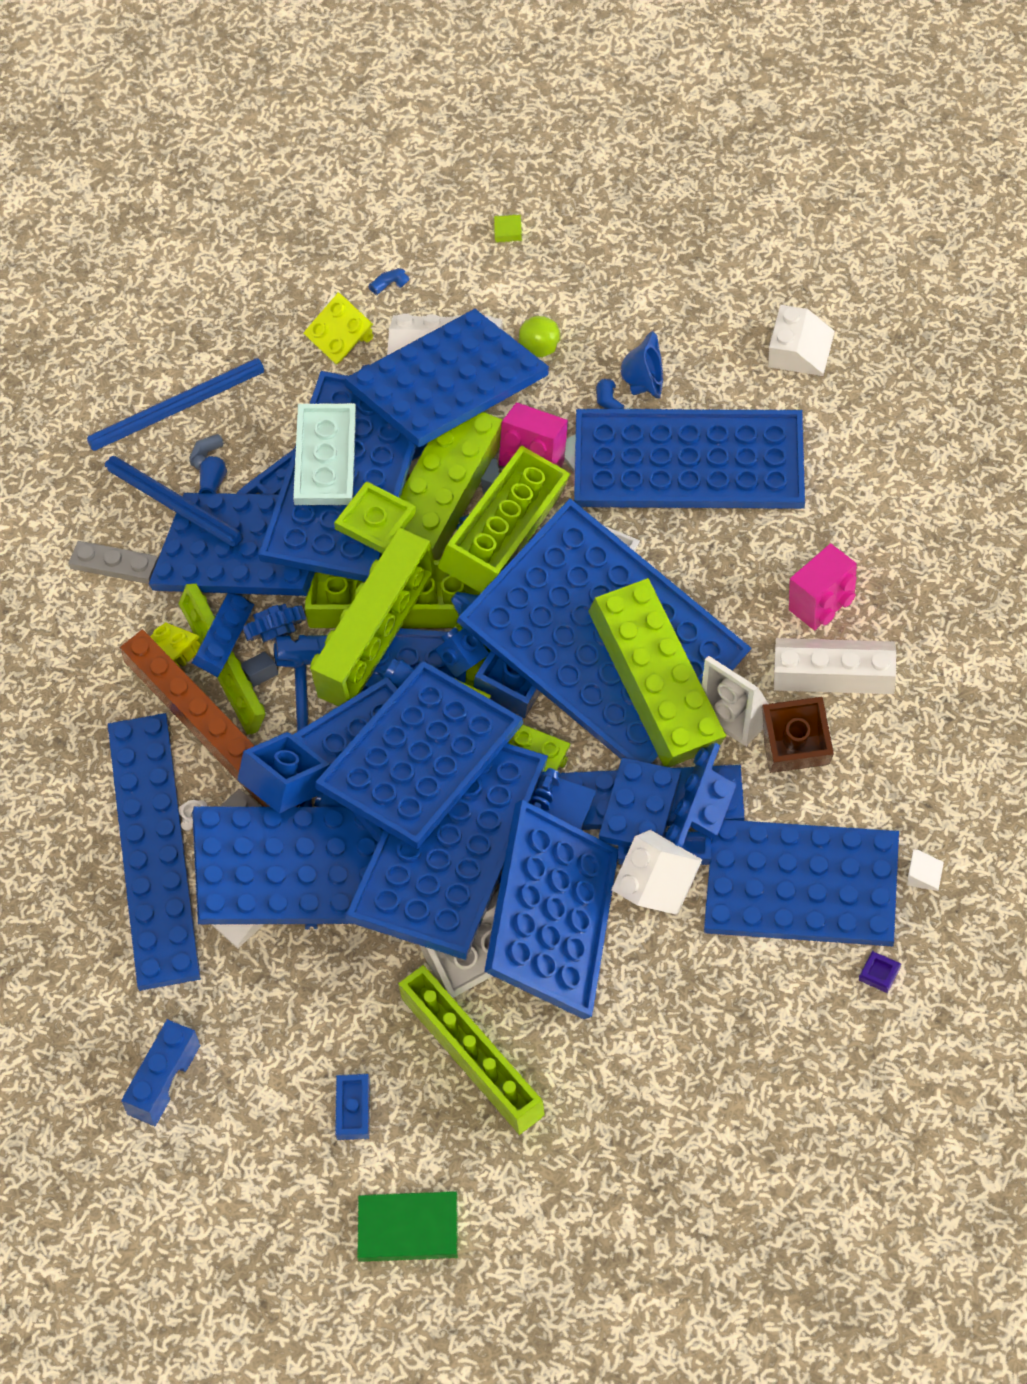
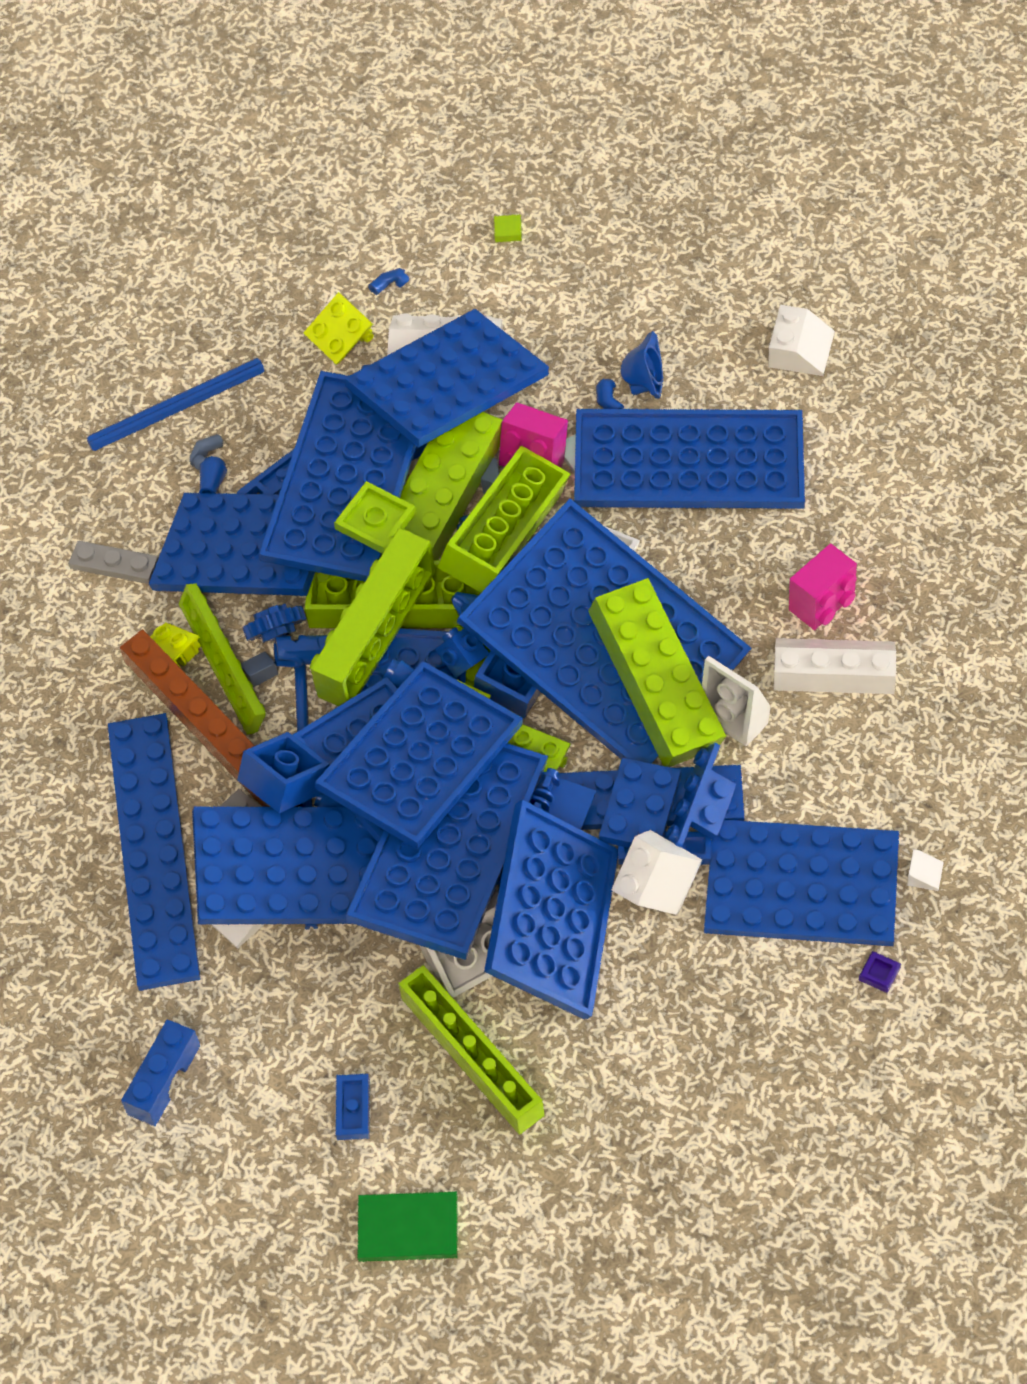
(174, 501): blue axle -> none
(186, 812): white plate -> none
(223, 634): blue plate -> none
(325, 454): light aqua plate -> none
(539, 335): lime hair -> none
(796, 735): reddish brown slope -> none

